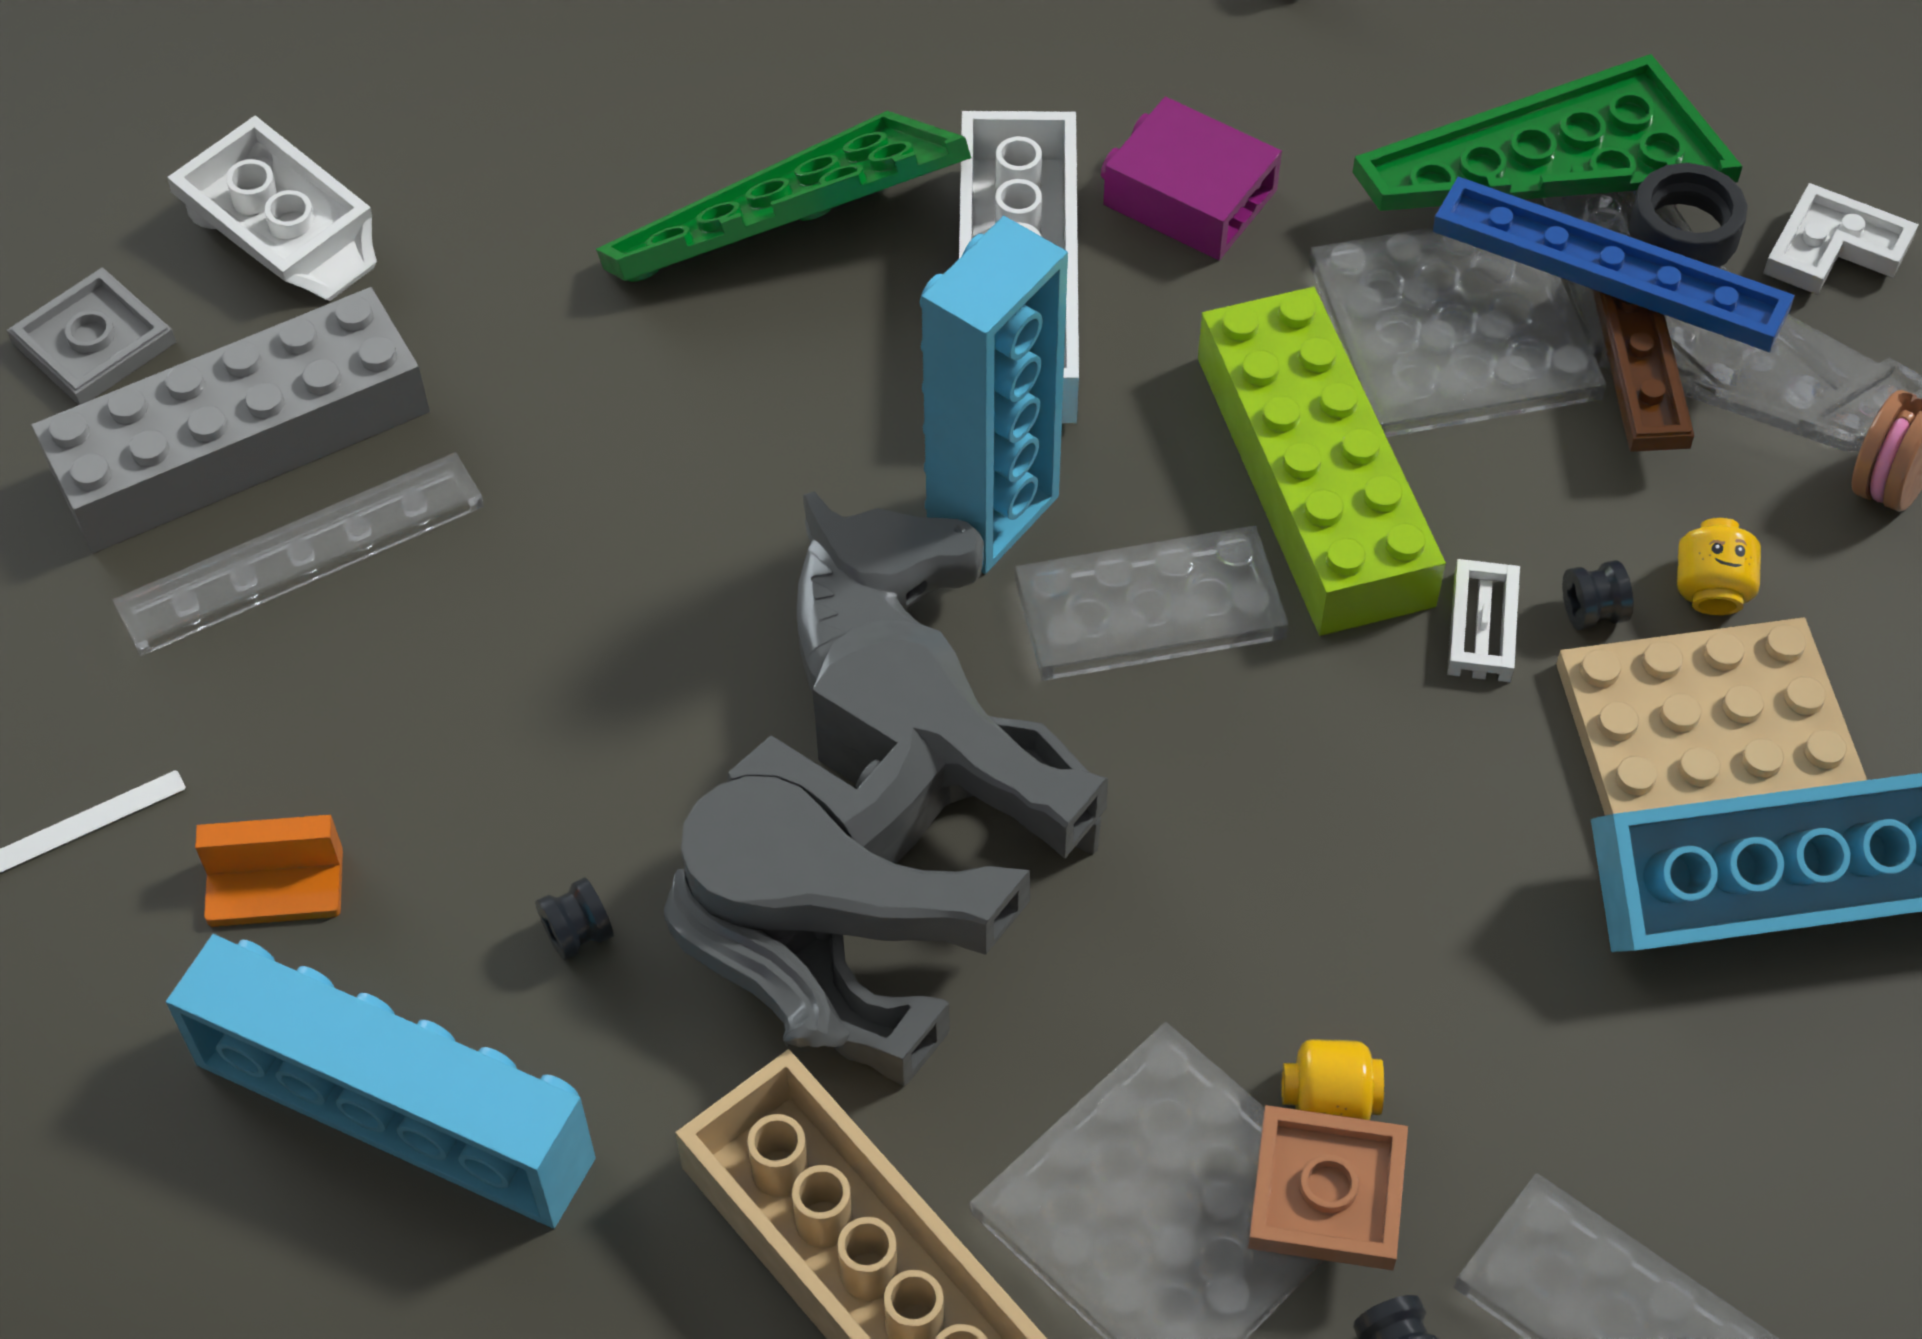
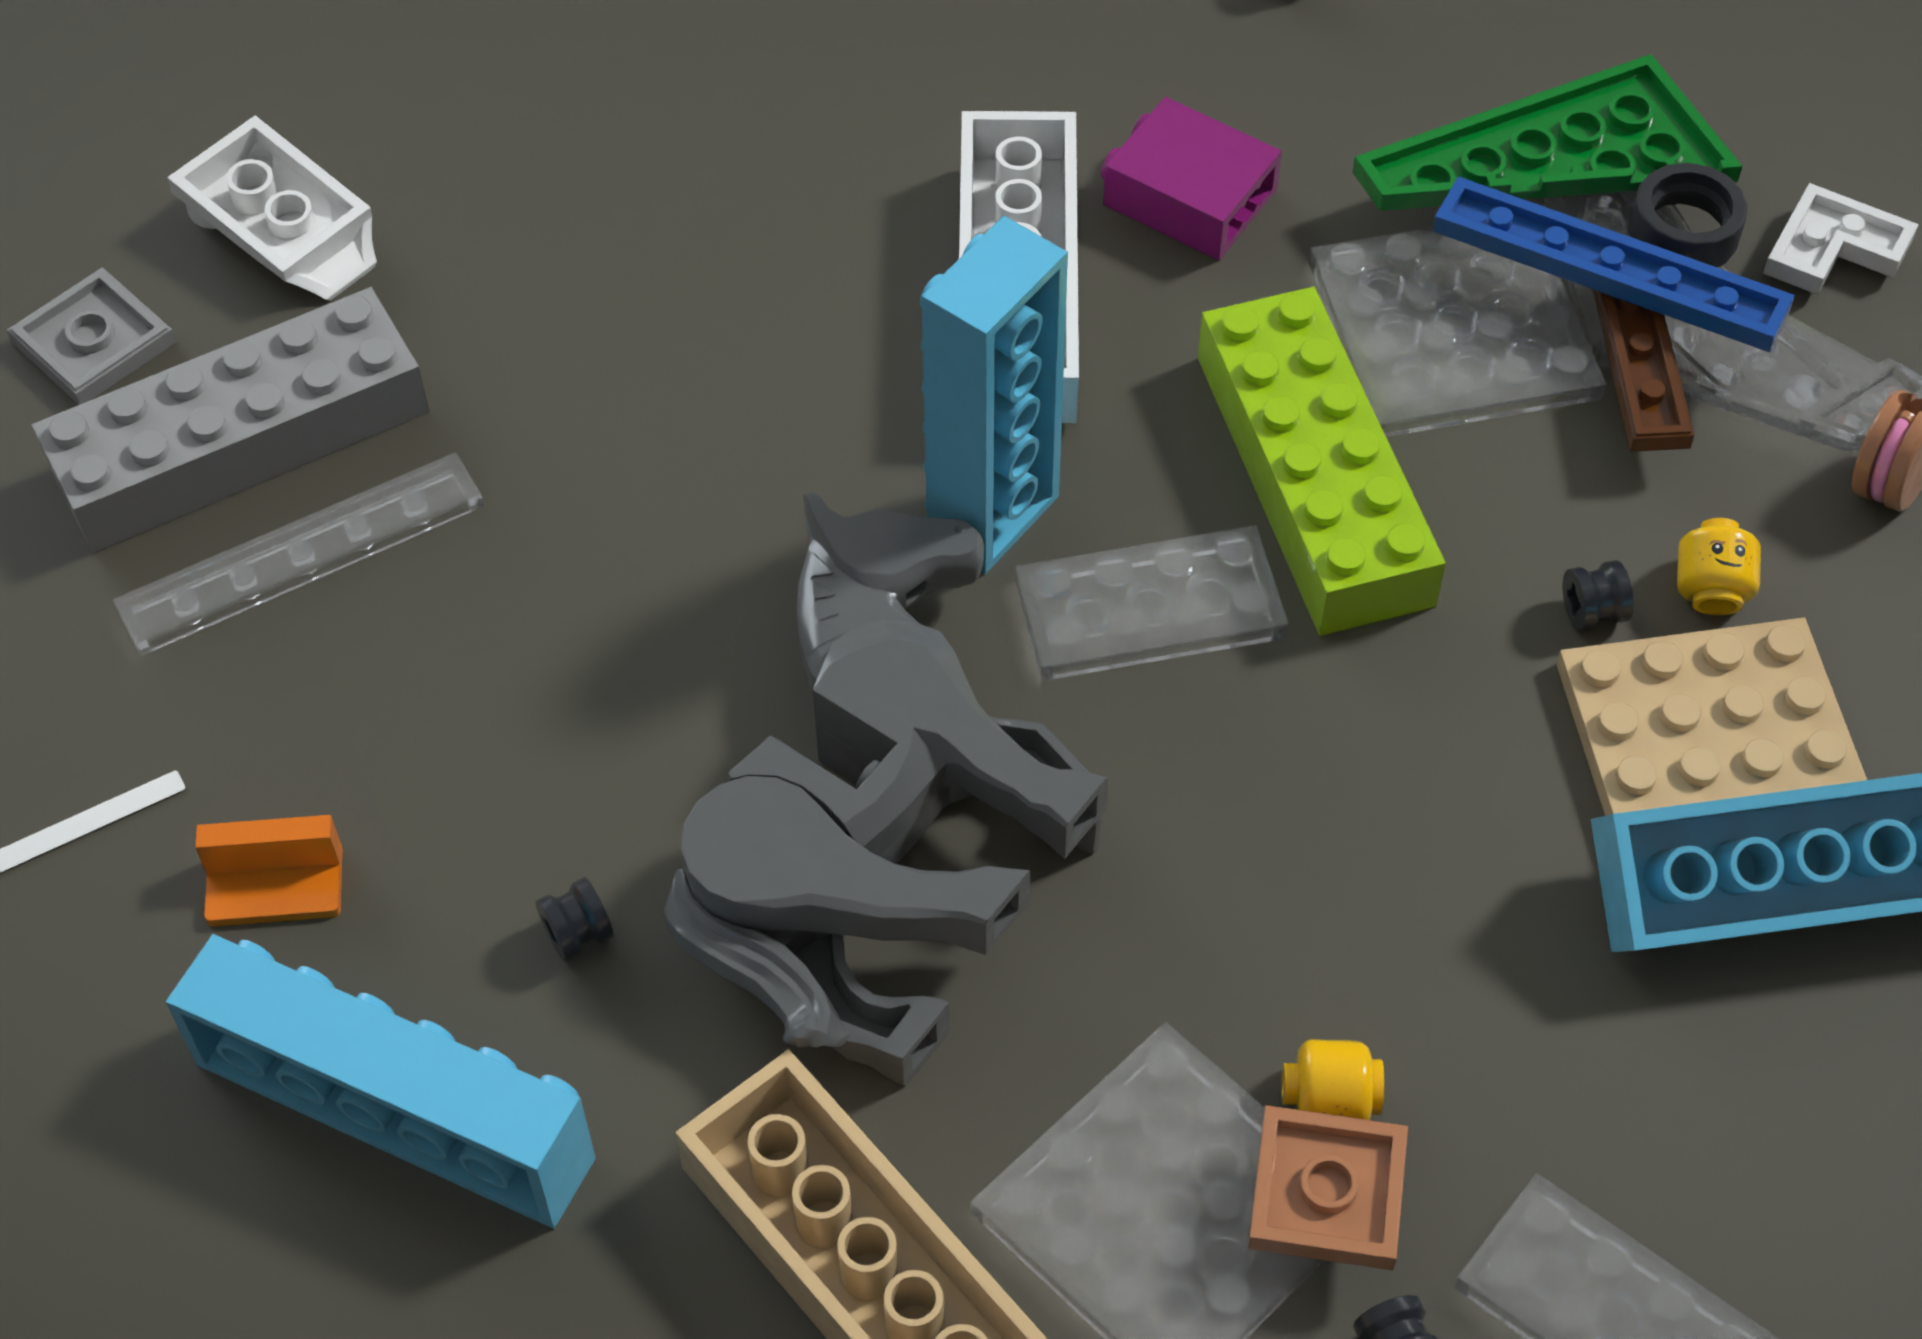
(801, 187): green wing -> none
(1480, 661): white tile -> none

